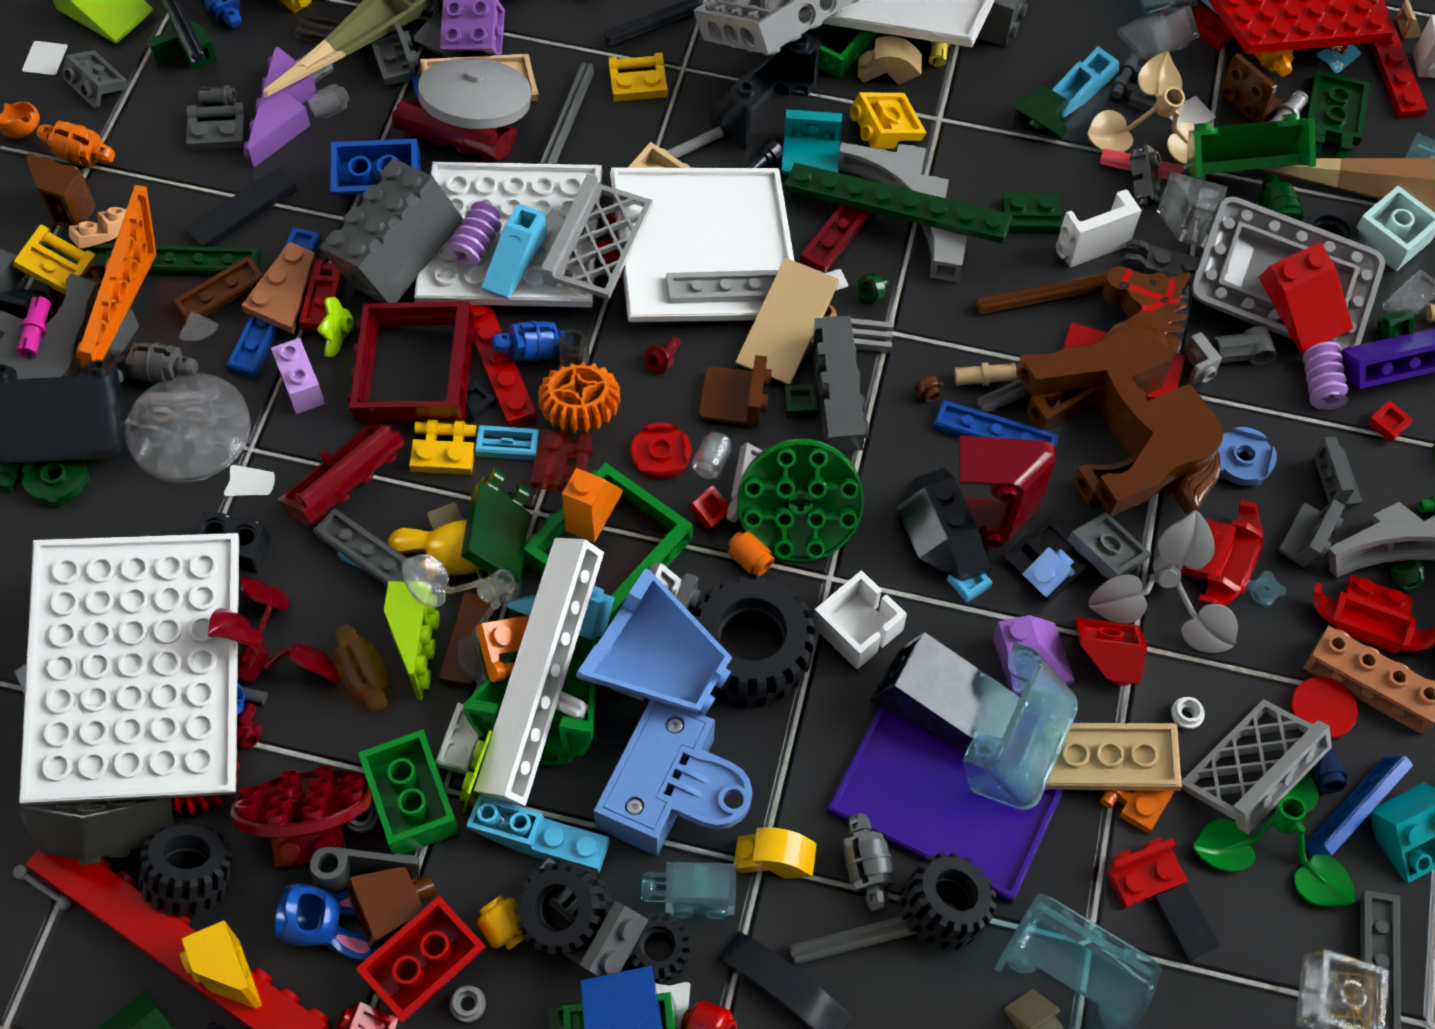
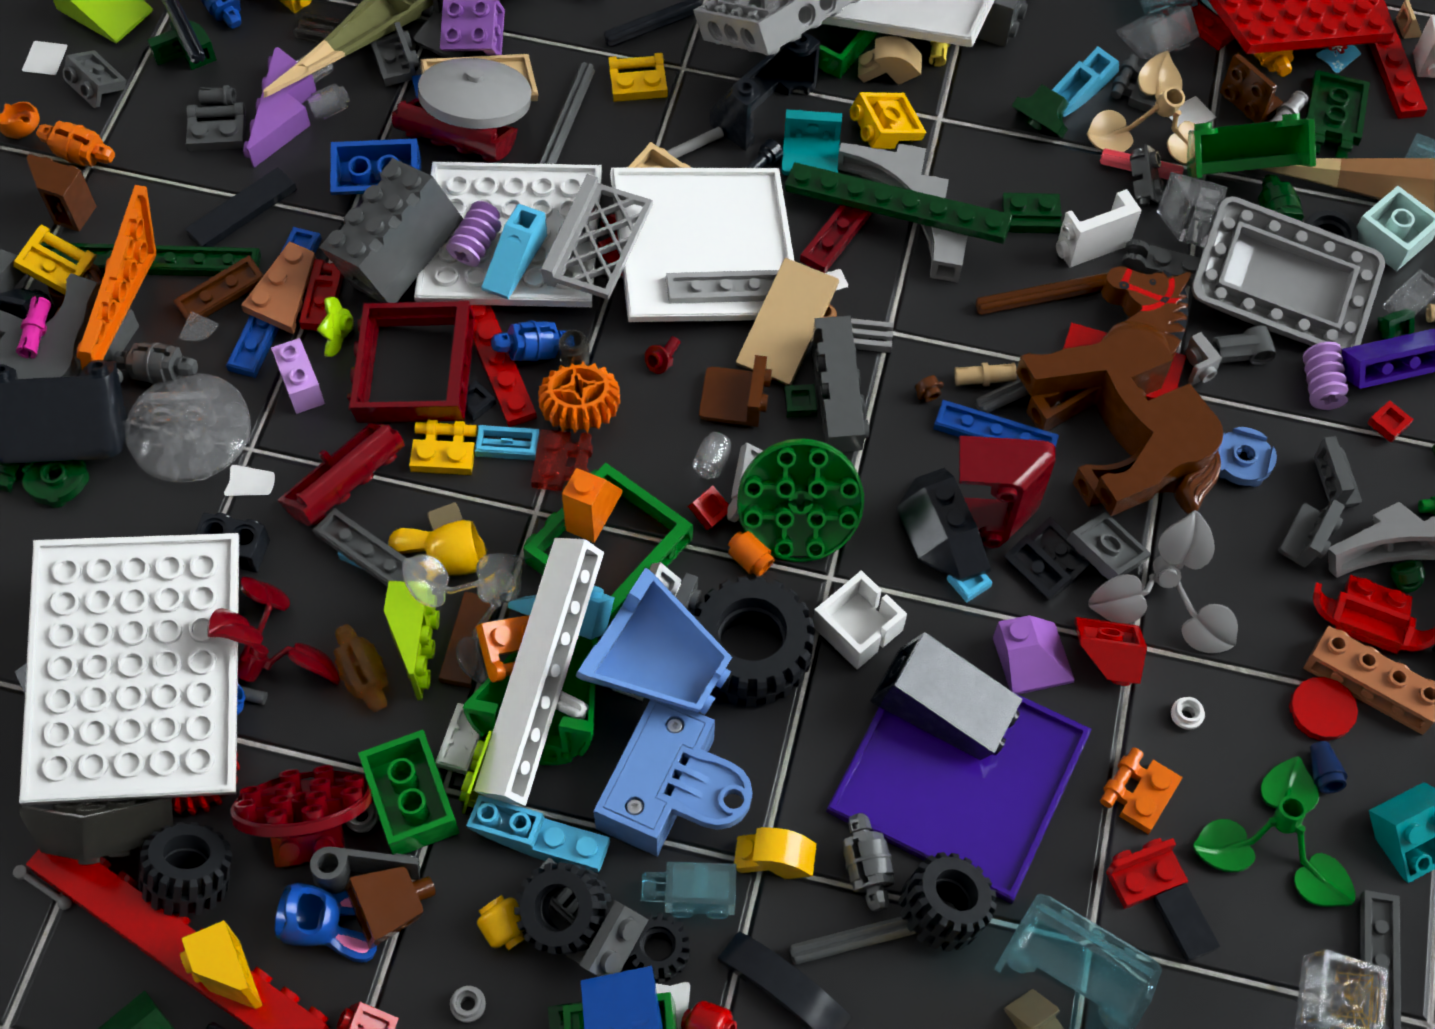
(92, 234): light nougat slope -> none
(247, 731): dark red plate -> none
(420, 959): red slope -> none
(496, 526): dark green tile -> none
(661, 451): red tile -> none
(872, 287): dark green tile -> none
(1021, 762): clear light blue windscreen -> none
(1049, 570): light blue bracket -> none
(1118, 758): tan tile -> none
(1234, 556): red plate -> none
(1262, 595): clear light blue plate -> none
(1281, 773): light grey fence -> none
(1308, 296): red slope -> none
(1358, 805): blue tile -> none

